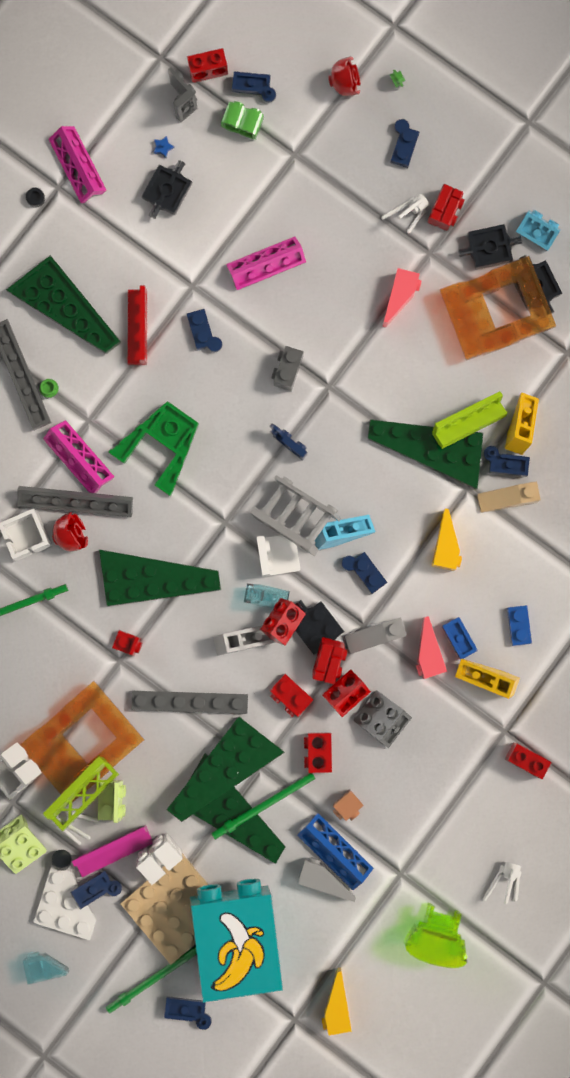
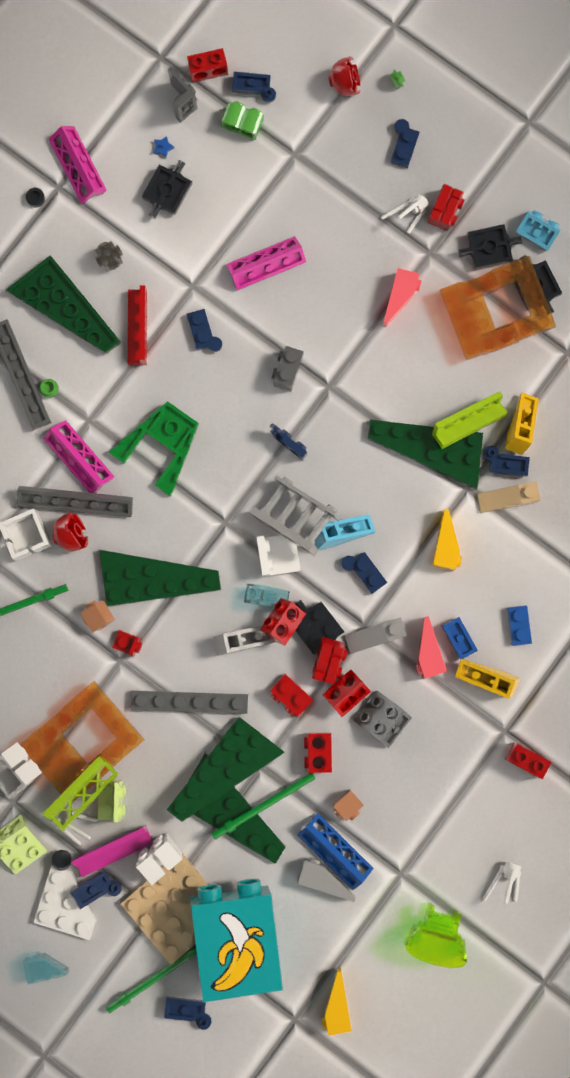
(97, 615): none -> nougat brick
(113, 260): none -> clear smoke brick

